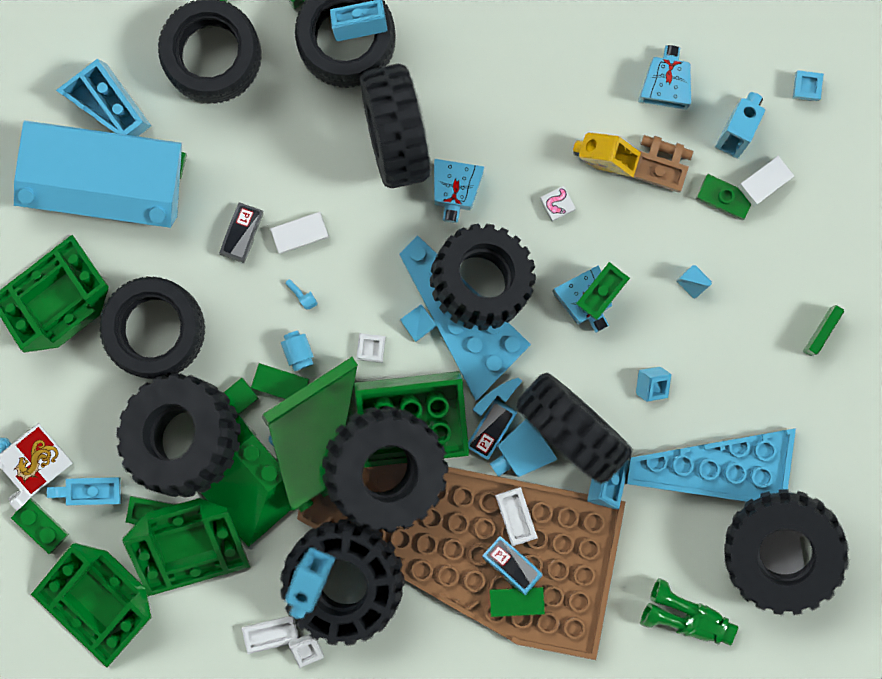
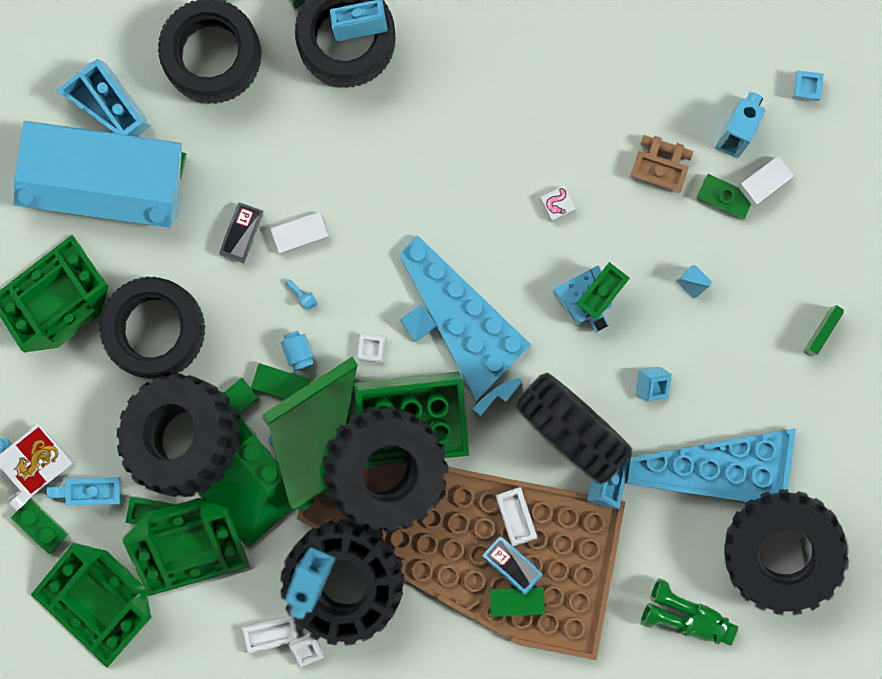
(395, 125): black tyre -> none
(455, 187): medium azure torso -> none
(491, 429): slope -> none
(500, 250): black tyre -> none
(522, 451): medium azure torso -> none
(608, 153): yellow torso -> none
(668, 81): medium azure torso -> none

